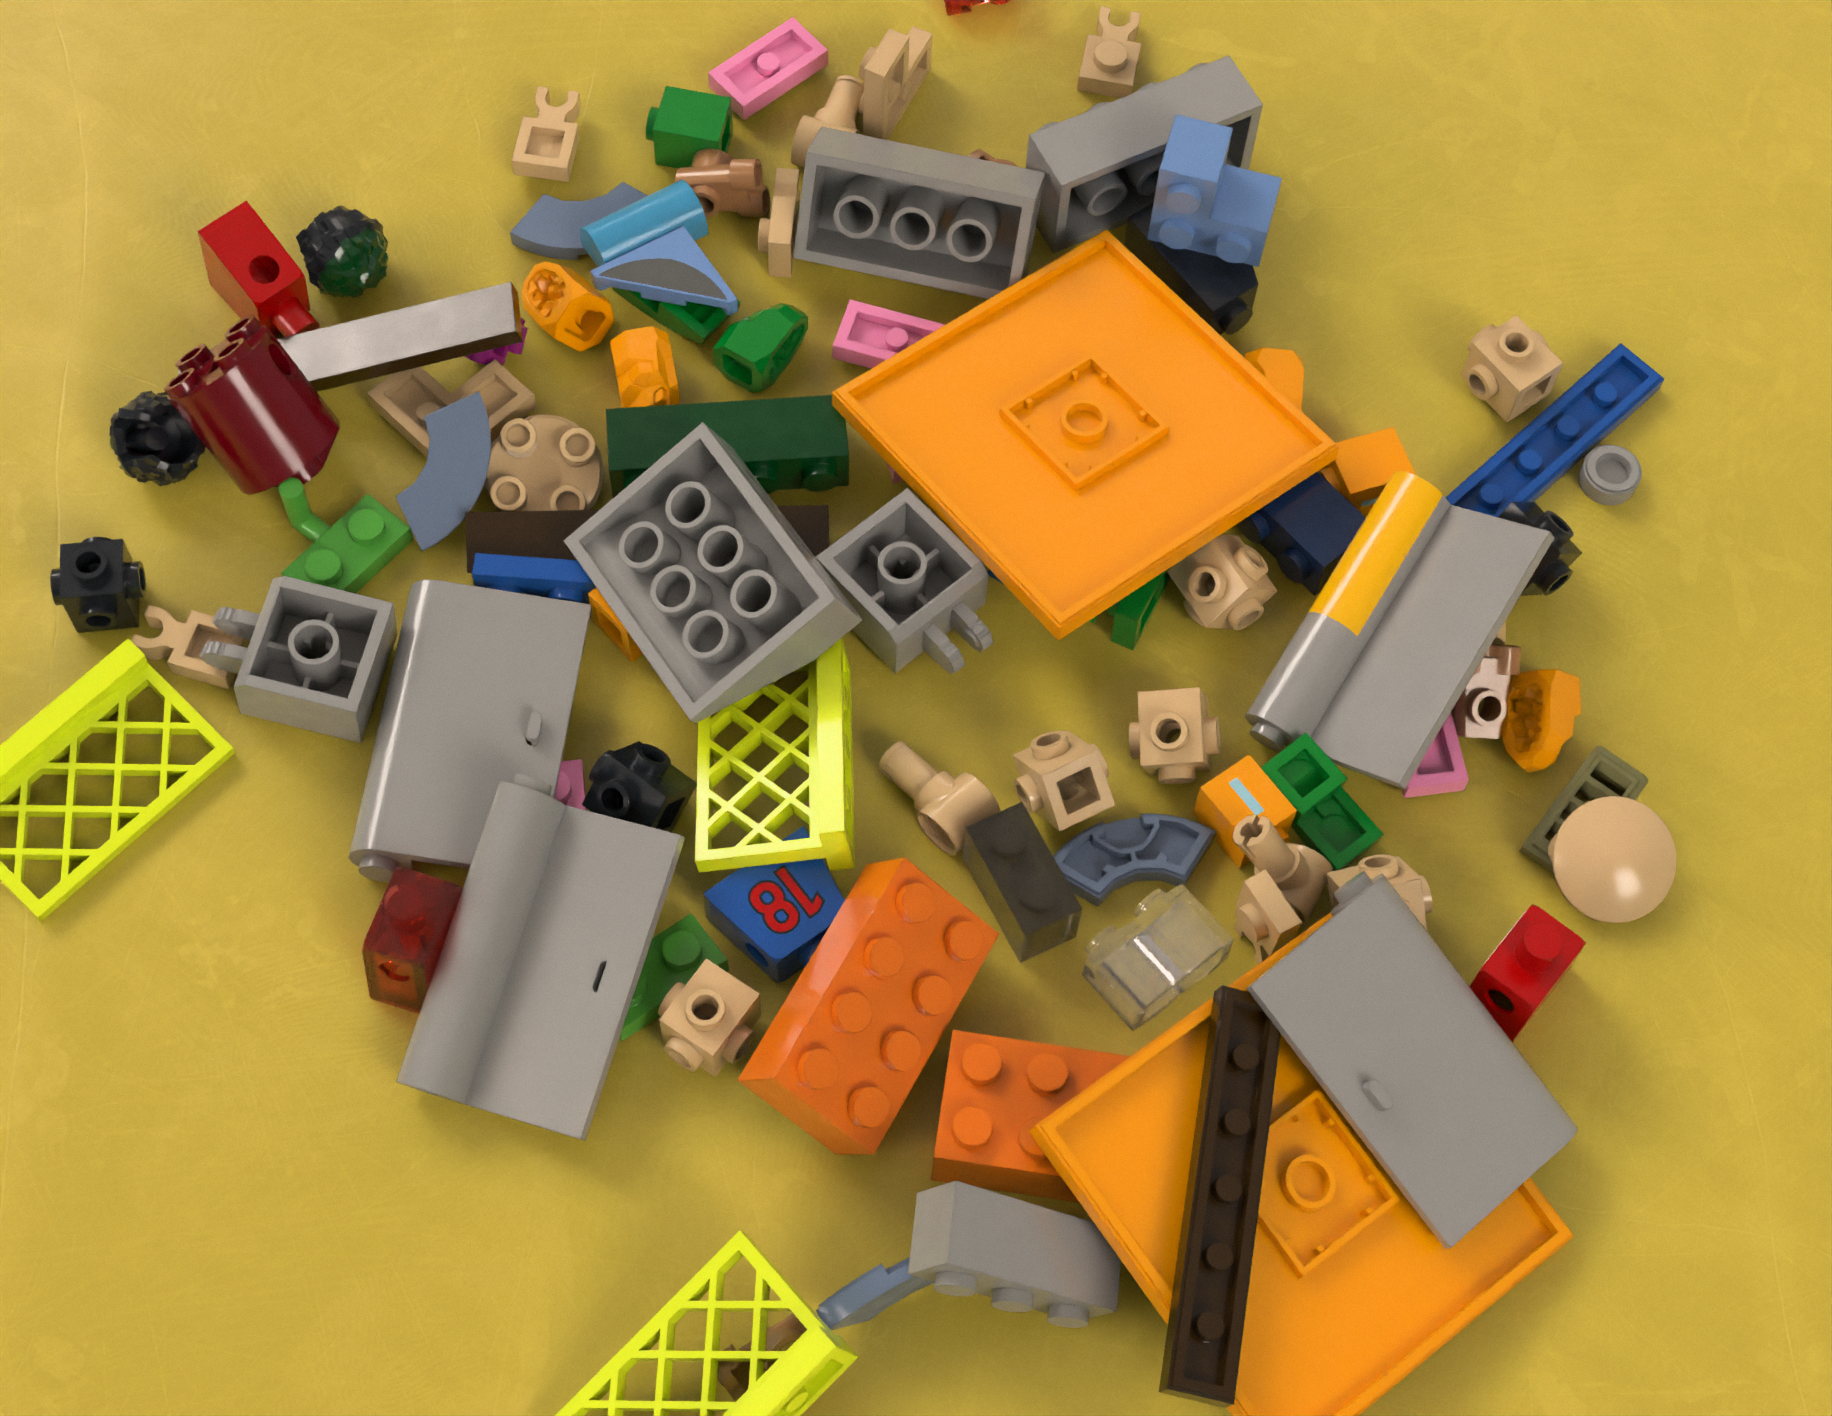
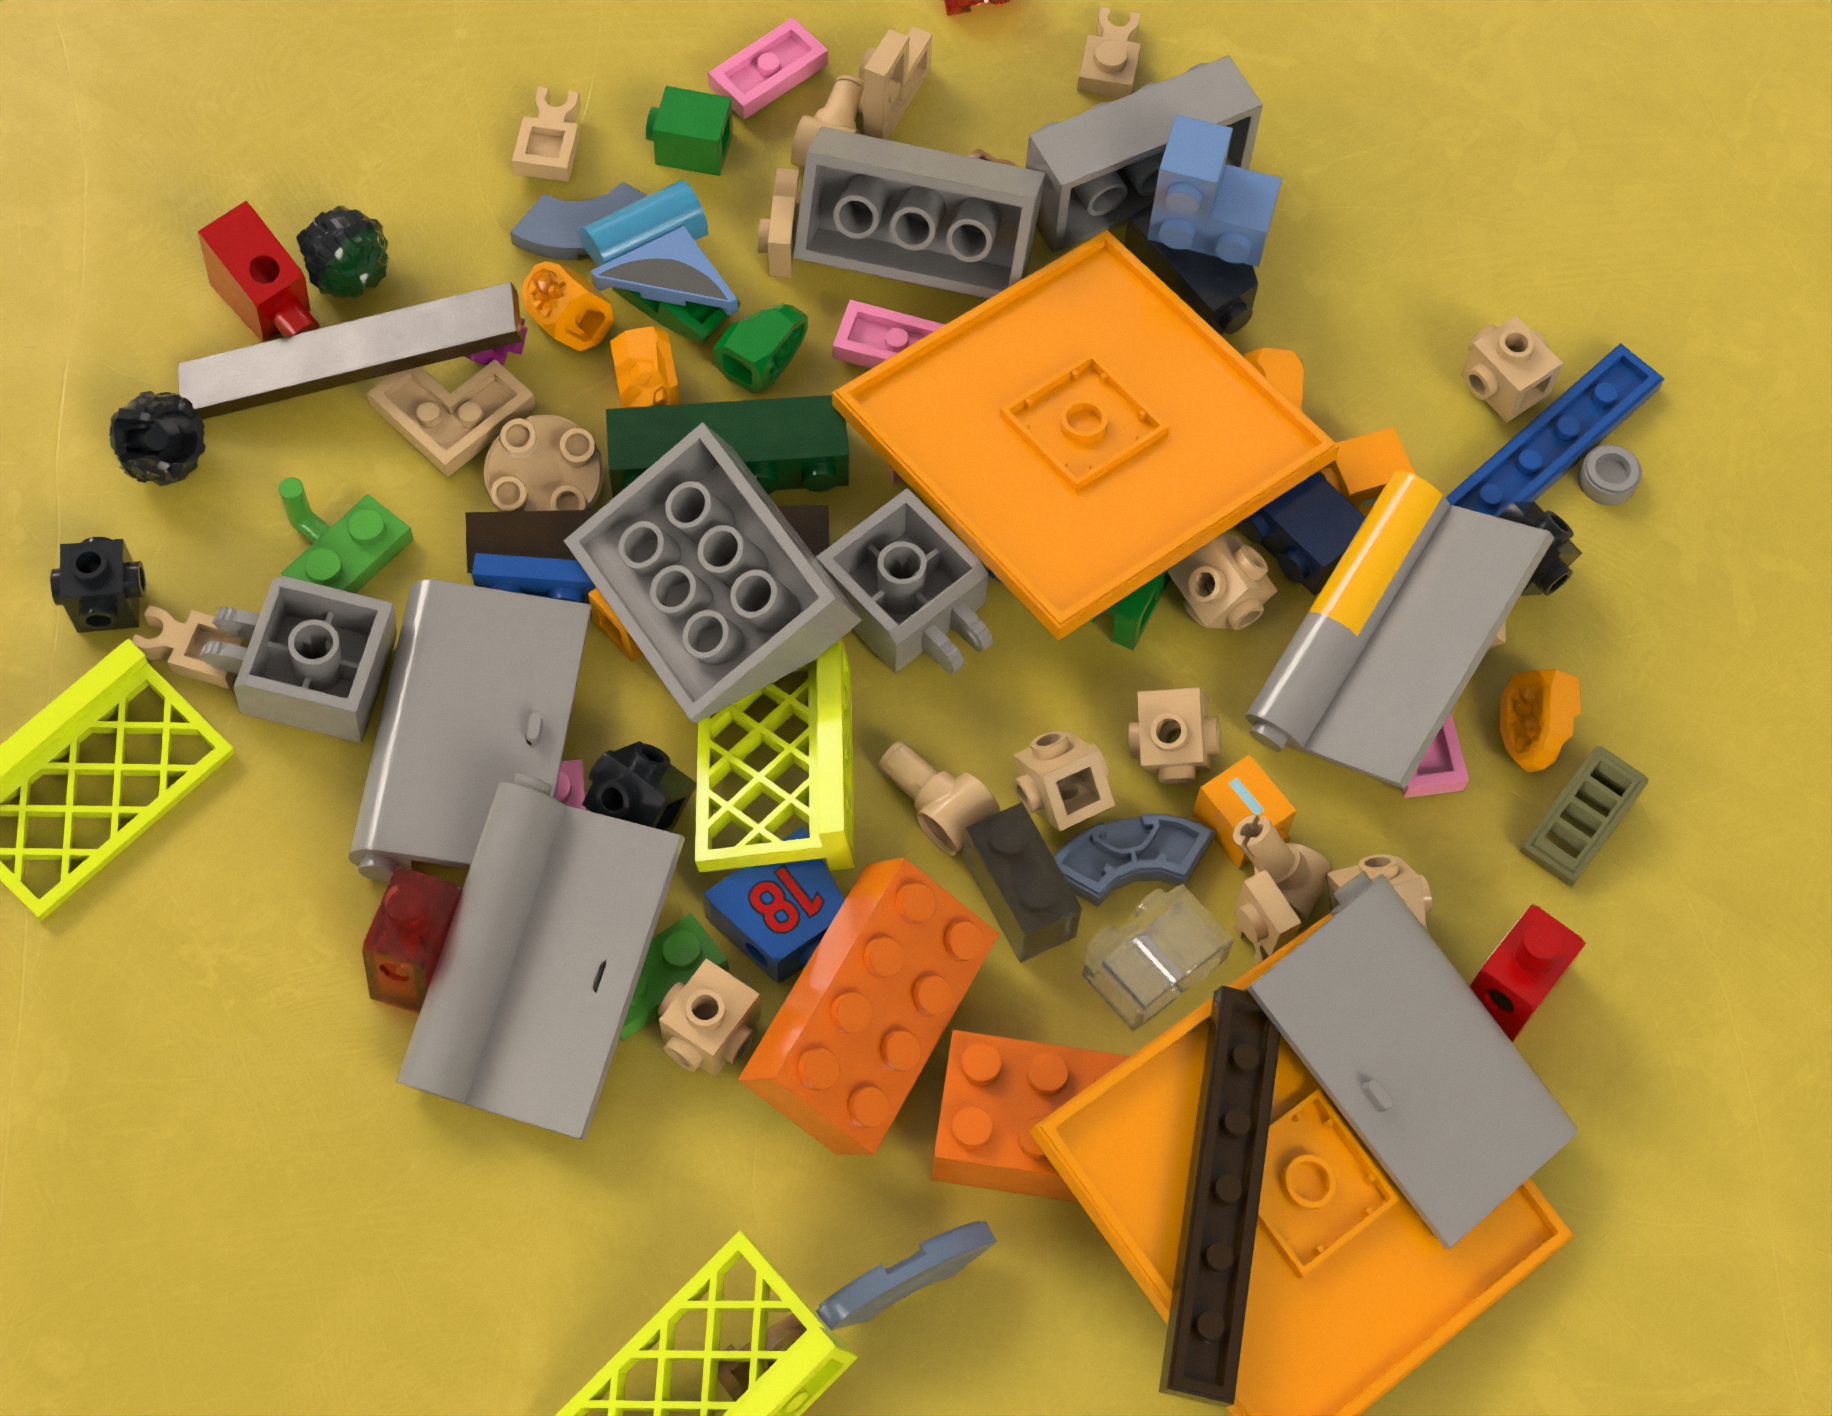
(254, 408): dark red cylinder -> none
(453, 470): sand blue tile -> none
(727, 184): medium nougat plate -> none
(1014, 1254): light grey brick -> none
(1325, 812): green slope -> none
(1488, 682): medium nougat plate -> none
(1613, 859): tan dish -> none

